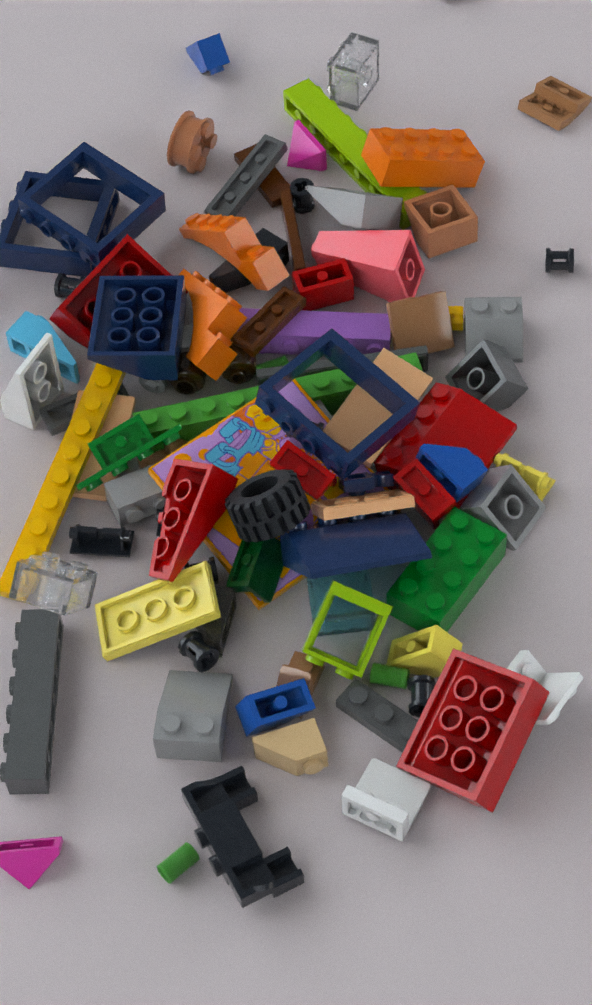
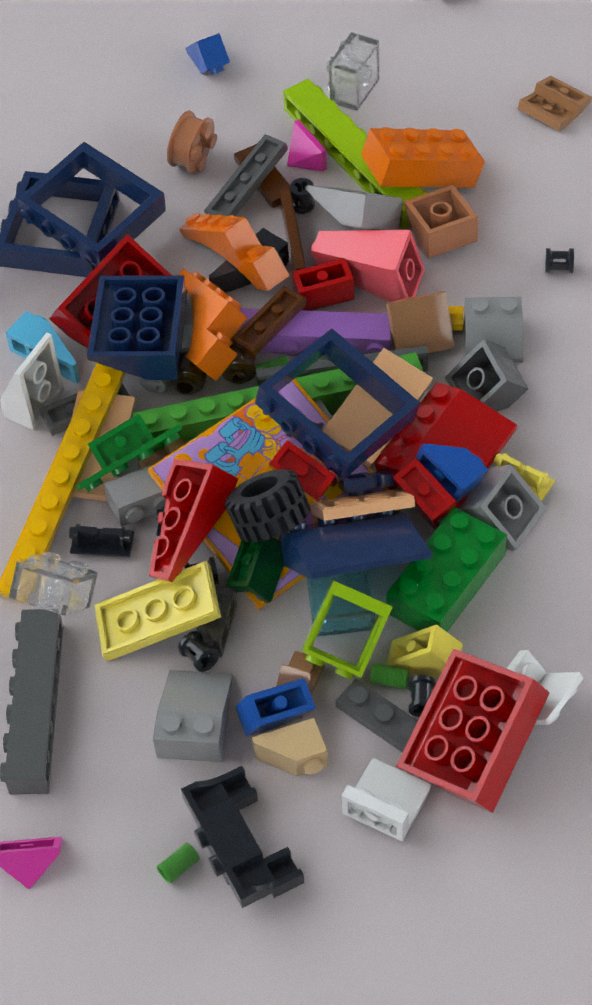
(62, 285): black bush -> none

